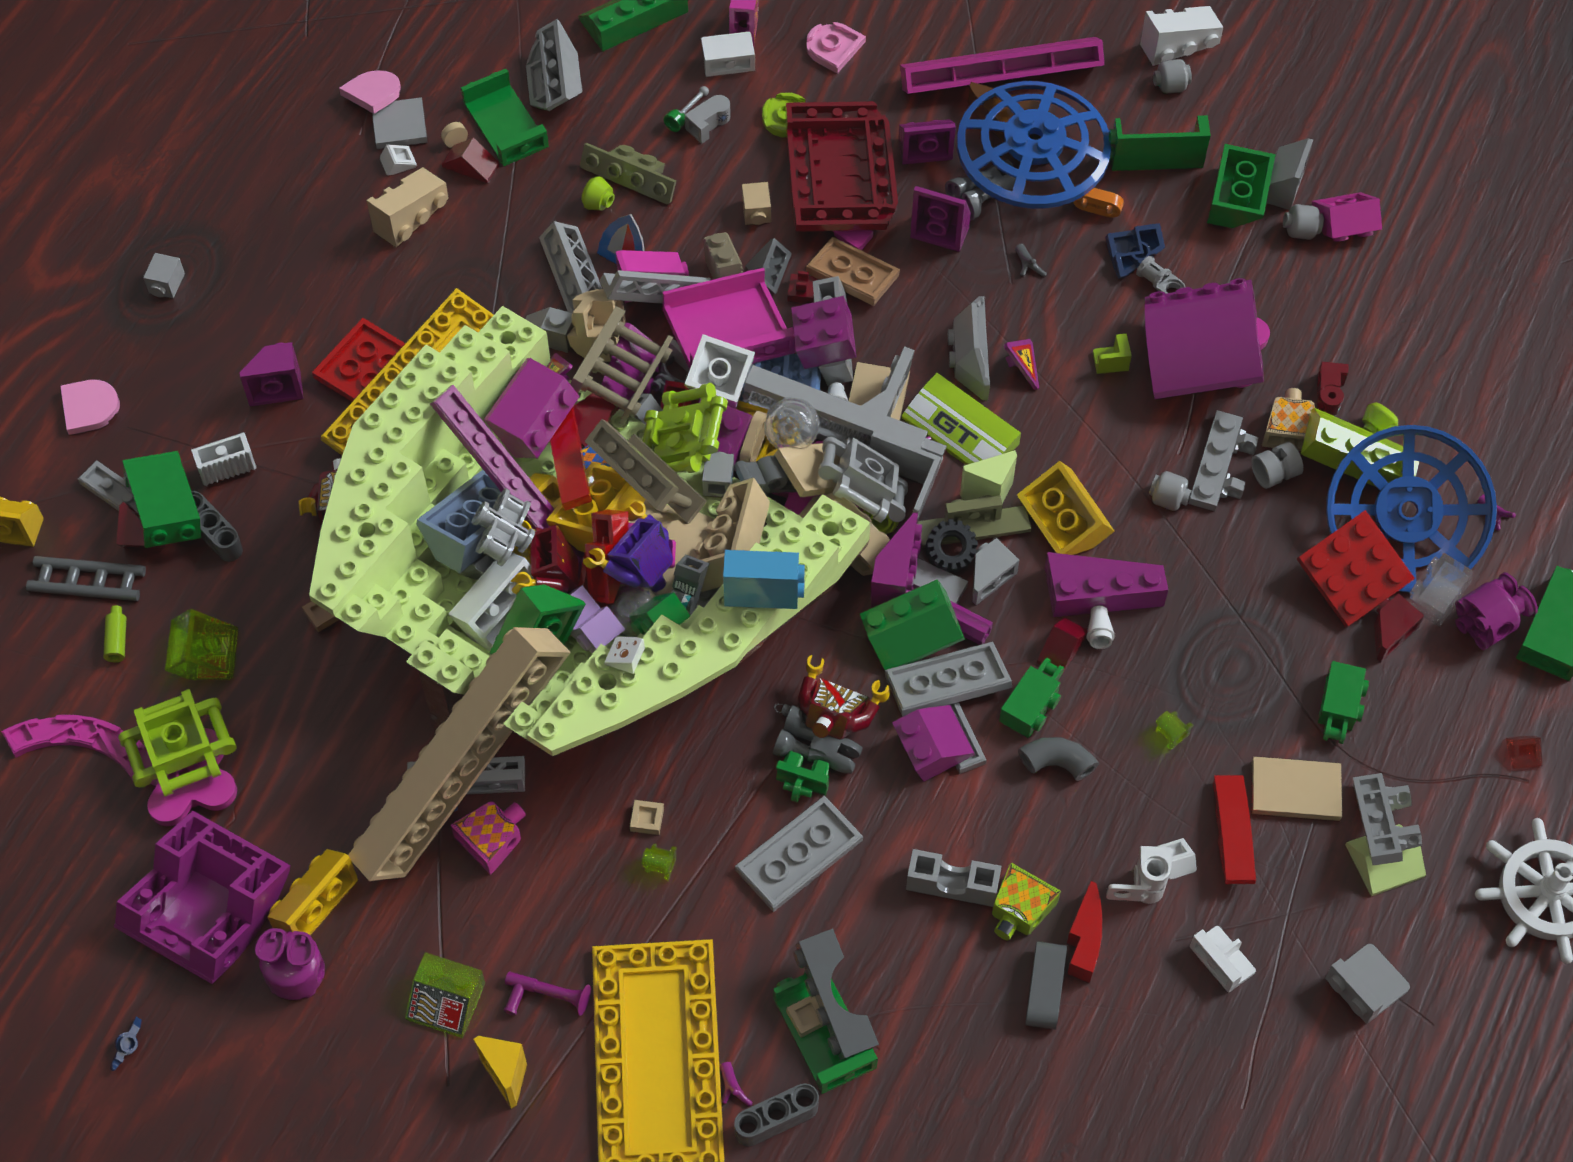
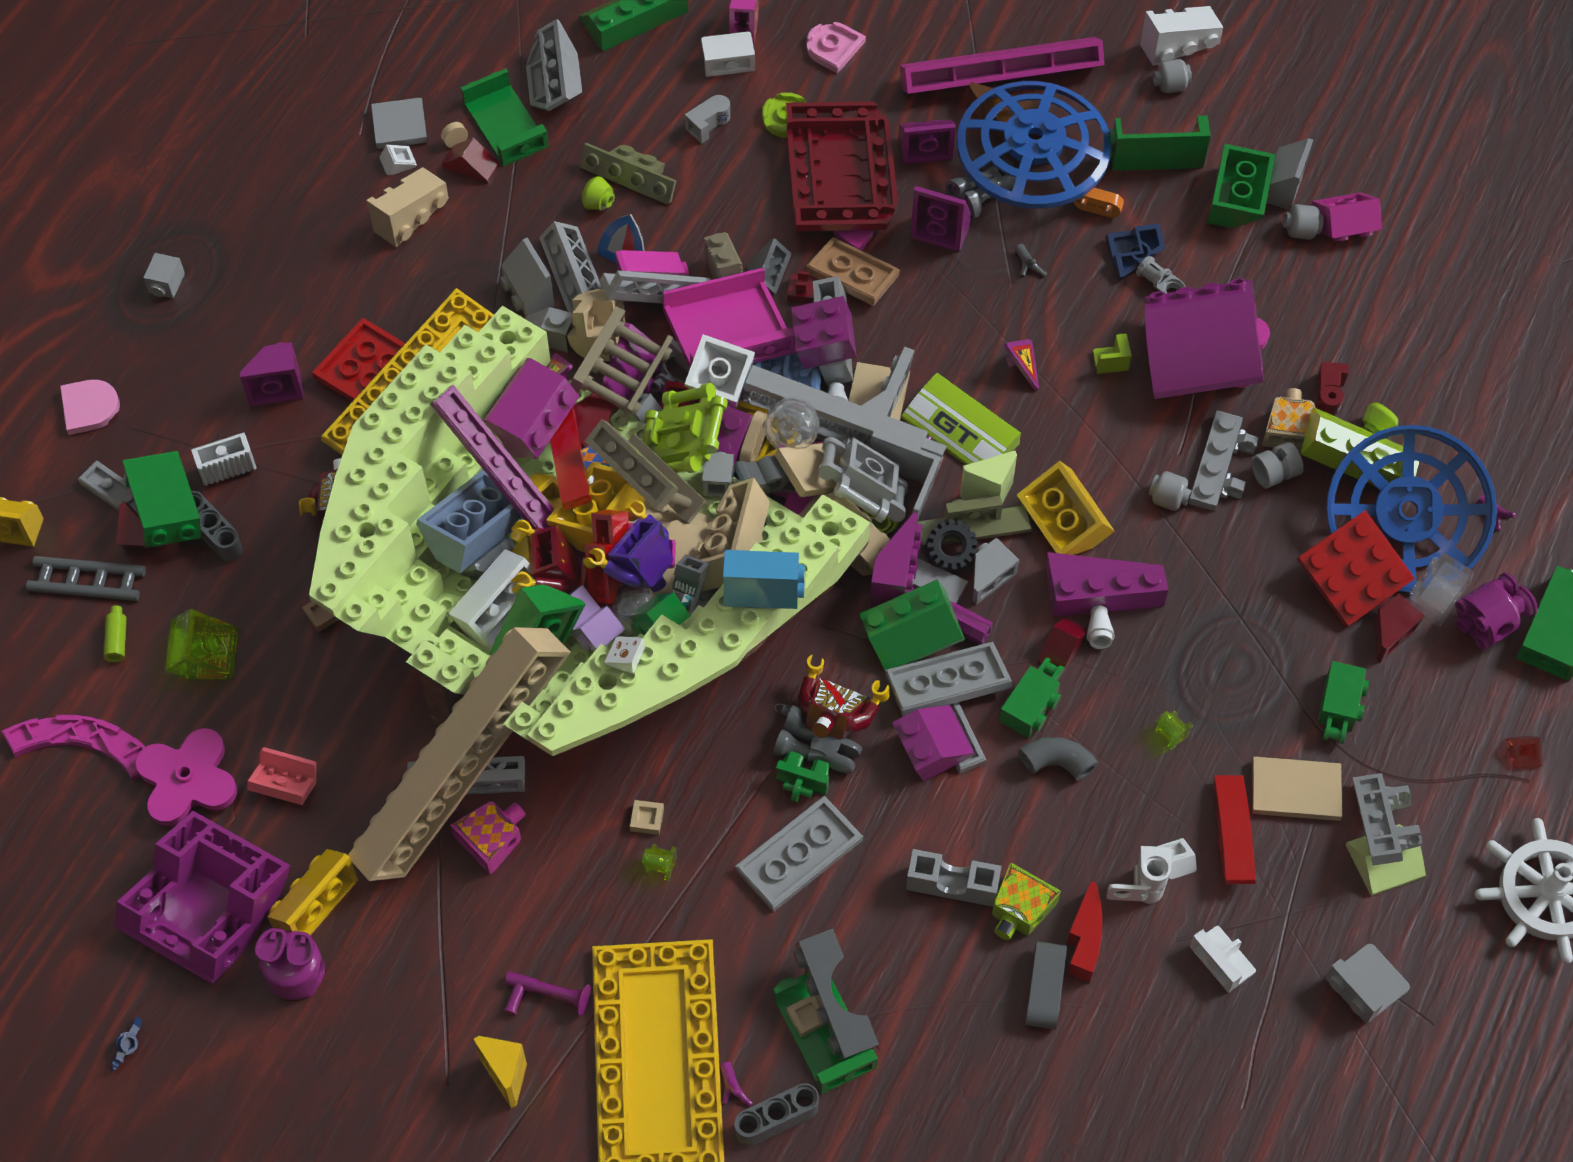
(176, 741): lime brick -> none
(283, 776): none -> coral bracket
(372, 90): bright pink tile -> none
(444, 995): slope -> none
(503, 527): light grey axle -> none
(527, 280): none -> light grey slope
(675, 118): green hinge -> none
(756, 203): tan brick -> none
(970, 349): light grey wedge -> none

